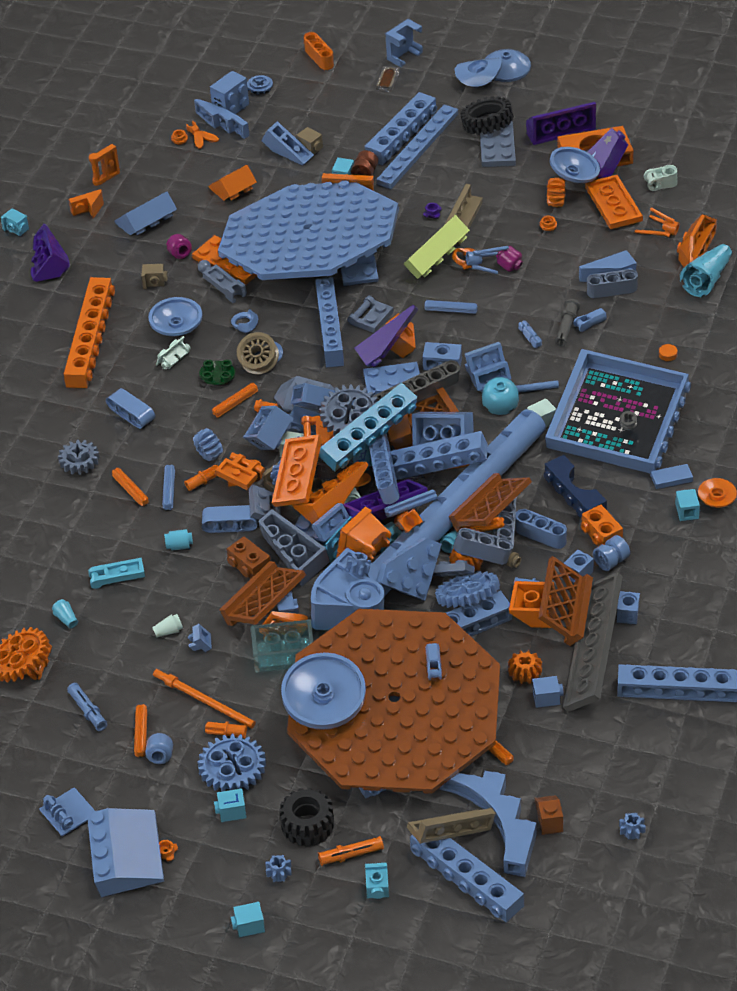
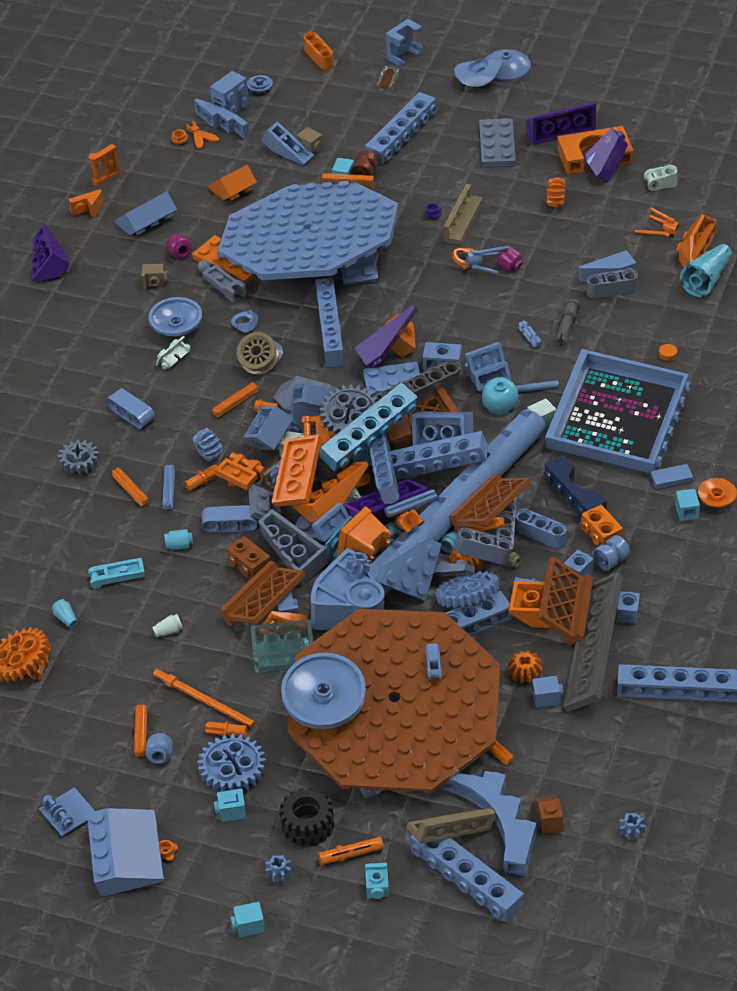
(14, 222): medium azure brick -> none
(89, 333): orange brick -> none
(91, 712): medium blue pin -> none
(201, 639): medium blue tile -> none
(217, 372): dark green dish -> none
(374, 318): sand blue plate -> none
(417, 147): medium blue plate -> none
(436, 247): yellowish green brick -> none
(448, 306): medium blue axle -> none
(501, 118): black tyre -> none
(548, 223): orange plate -> none
(574, 164): medium blue dish -> none
(589, 320): medium blue bar -> none
(613, 202): orange plate -> none
(628, 415): dark grey bush -> none

